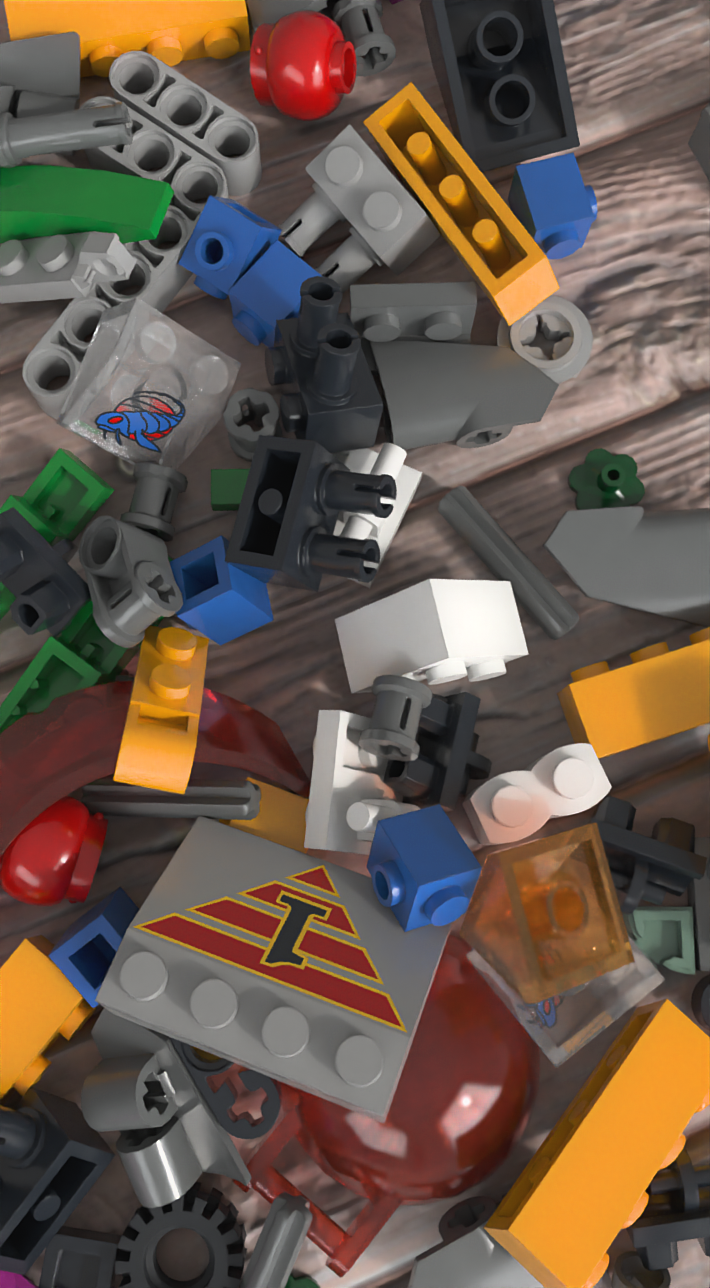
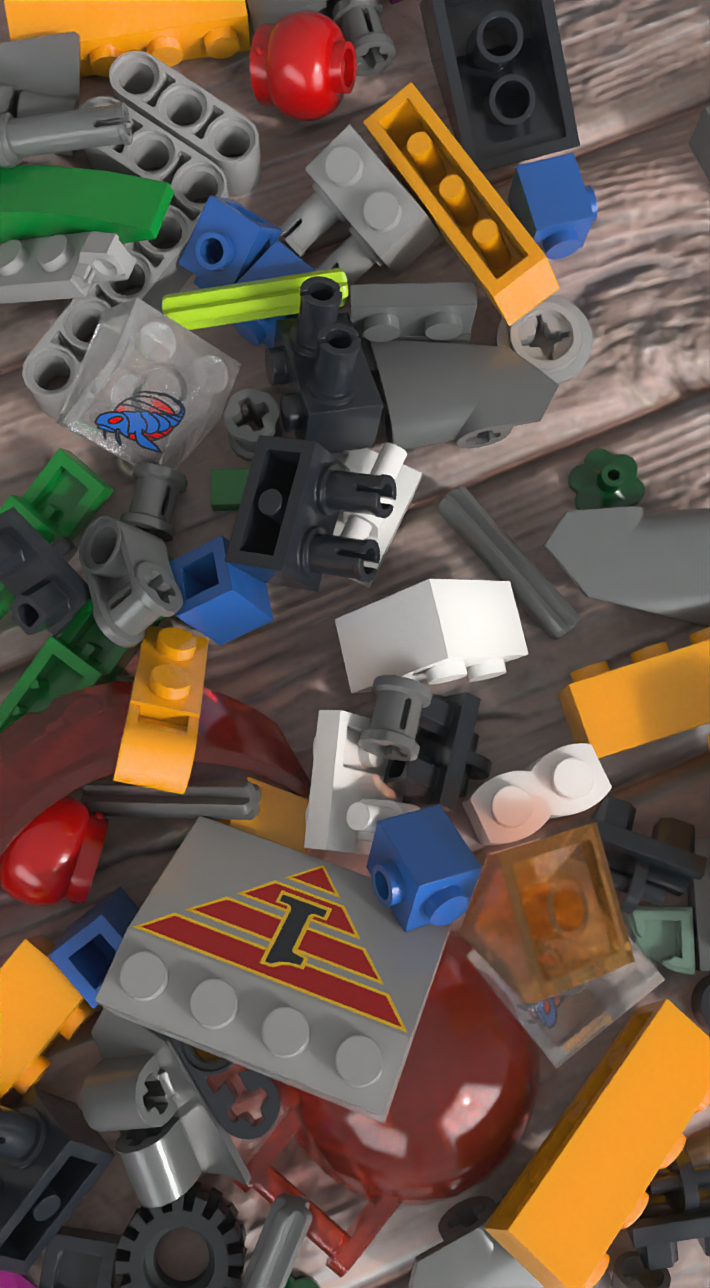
(244, 300): none -> lime axle

